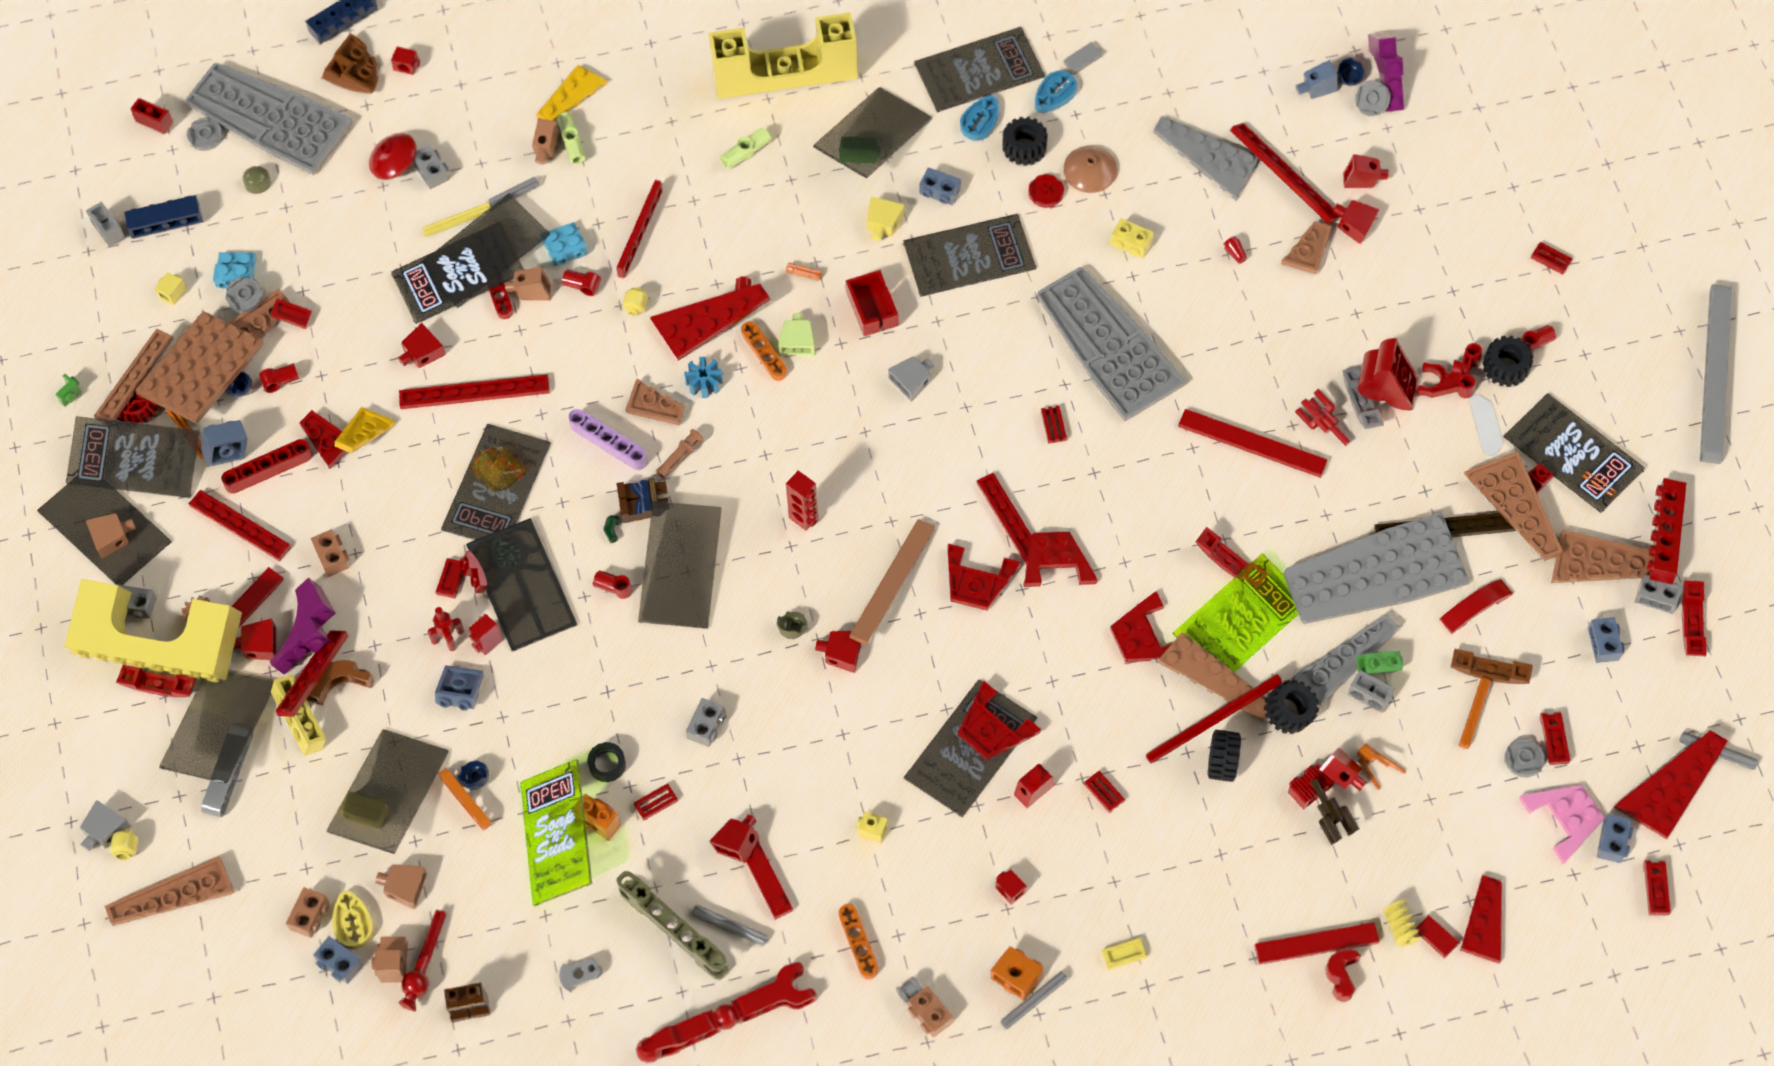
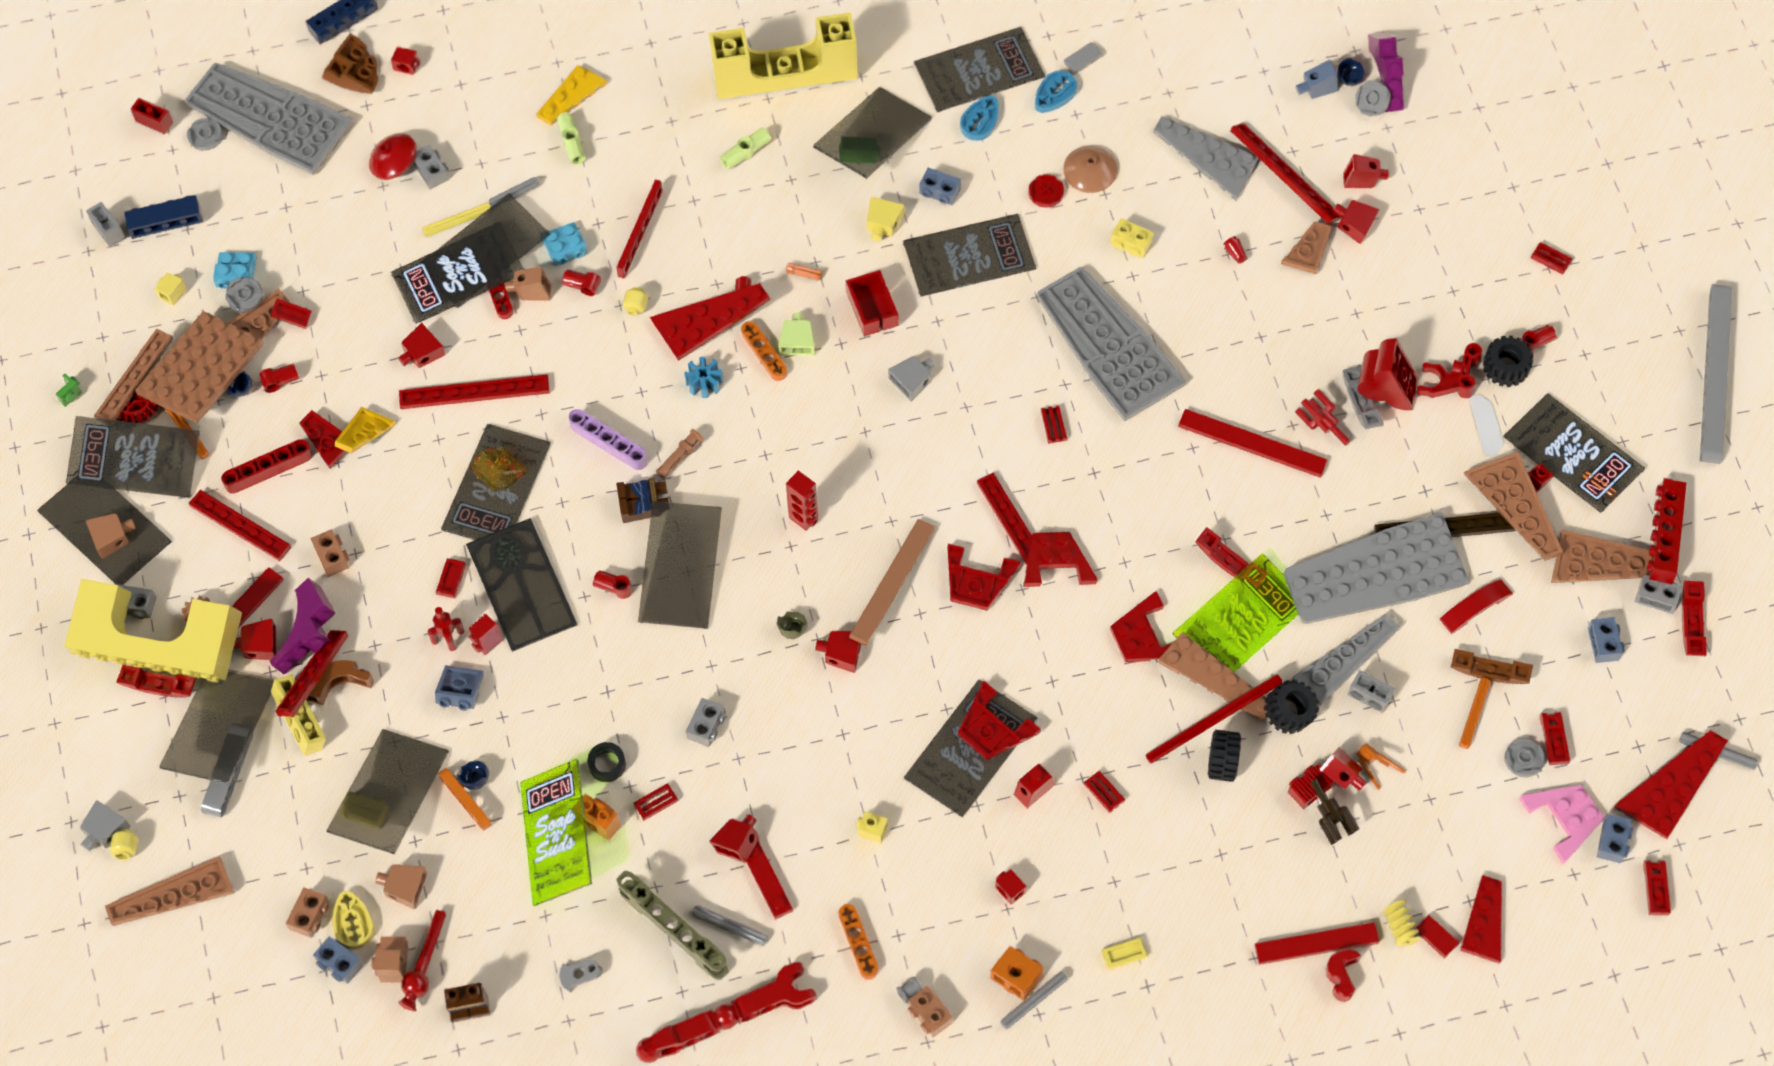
(223, 443): sand blue brick -> none
(256, 179): olive hair -> none
(473, 568): red slope -> none
(545, 140): nougat torso -> none
(610, 523): dark green arm -> none
(651, 404): nougat wing -> none
(1026, 129): black tyre -> none
(1380, 662): bright green brick -> none

